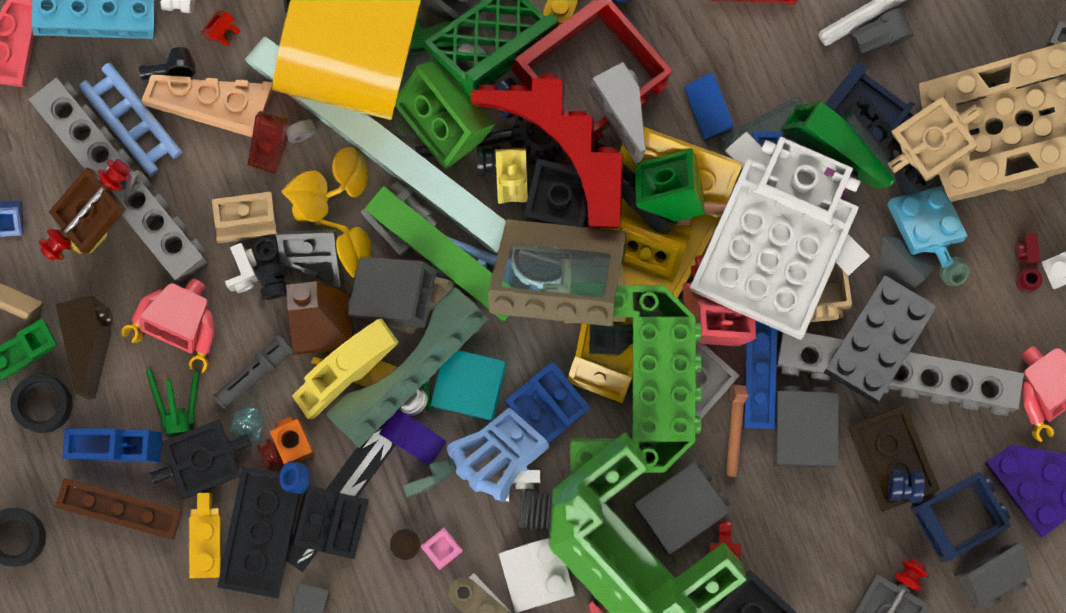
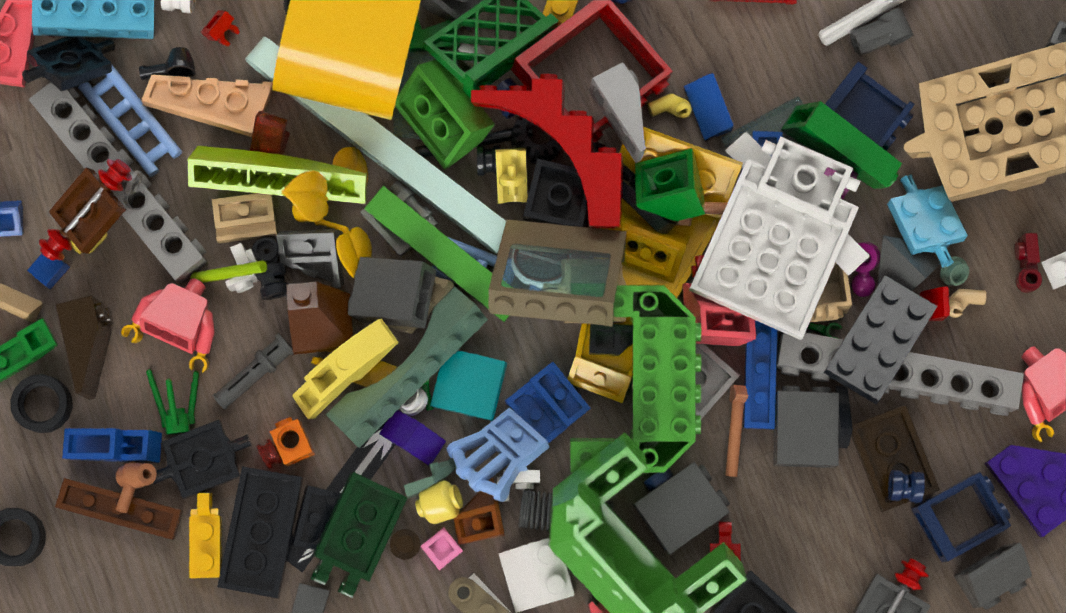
(48, 271): none -> blue slope
(69, 61): none -> black plate
(130, 477): none -> nougat piece
(230, 271): none -> lime bar
(248, 422): clear light blue plate -> none
(268, 173): none -> lime slope
(295, 477): blue tile -> none
(300, 131): light grey tile -> none
(357, 532): none -> dark green tile
(439, 502): none -> light yellow head
(479, 519): none -> dark orange slope
(658, 479): none -> dark blue tile
(672, 104): none -> light yellow arm
(824, 329): none -> green hand
(845, 419): none -> black tile
(863, 283): none -> magenta plate
(882, 149): black beam -> none
(934, 139): tan plate -> none
(939, 297): none -> red slope
(962, 298): none -> tan arm

